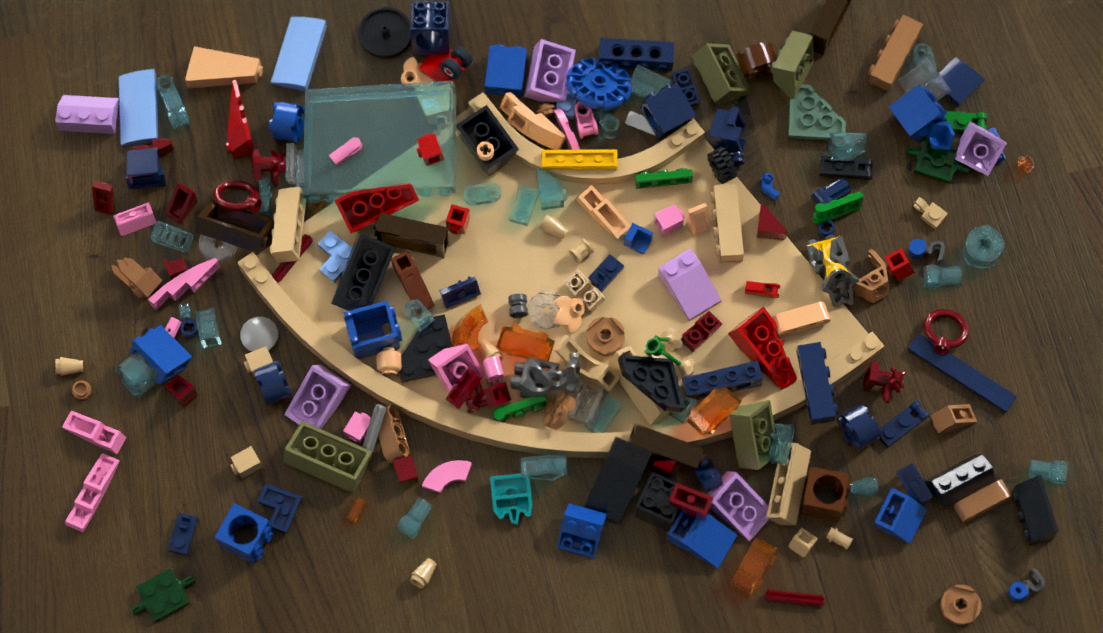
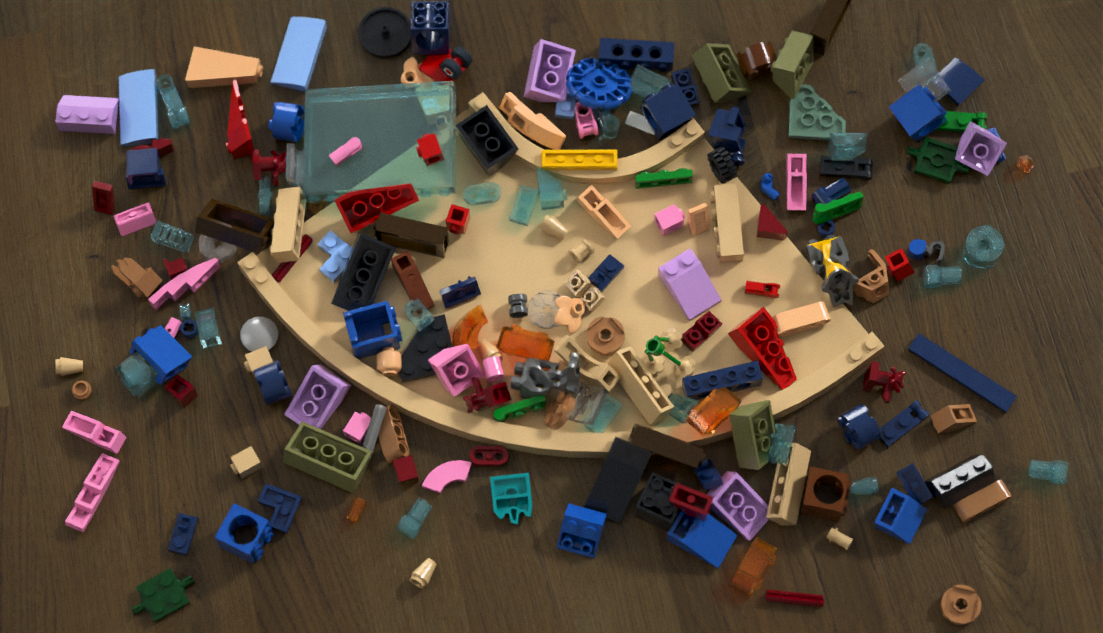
(181, 203): dark red slope -> none
(252, 202): dark red piece -> none
(463, 388): dark red plate -> none
(480, 153): light nougat bush -> none
(489, 454): none -> dark red plate
(505, 70): blue panel -> none
(544, 467): clear light blue slope -> none
(546, 109): medium nougat plate -> none
(564, 126): bright pink tile -> none
(638, 238): blue panel -> none
(655, 379): black plate -> none
(664, 467): dark red slope -> none
(796, 181): none -> bright pink slope
(802, 542): tan slope -> none
(816, 383): dark blue brick -> none
(895, 53): medium nougat brick -> none
(932, 214): tan plate -> none
(940, 135): blue panel -> none
(943, 344): dark red piece -> none
(1019, 591): leg -> none
(1034, 511): black slope -> none

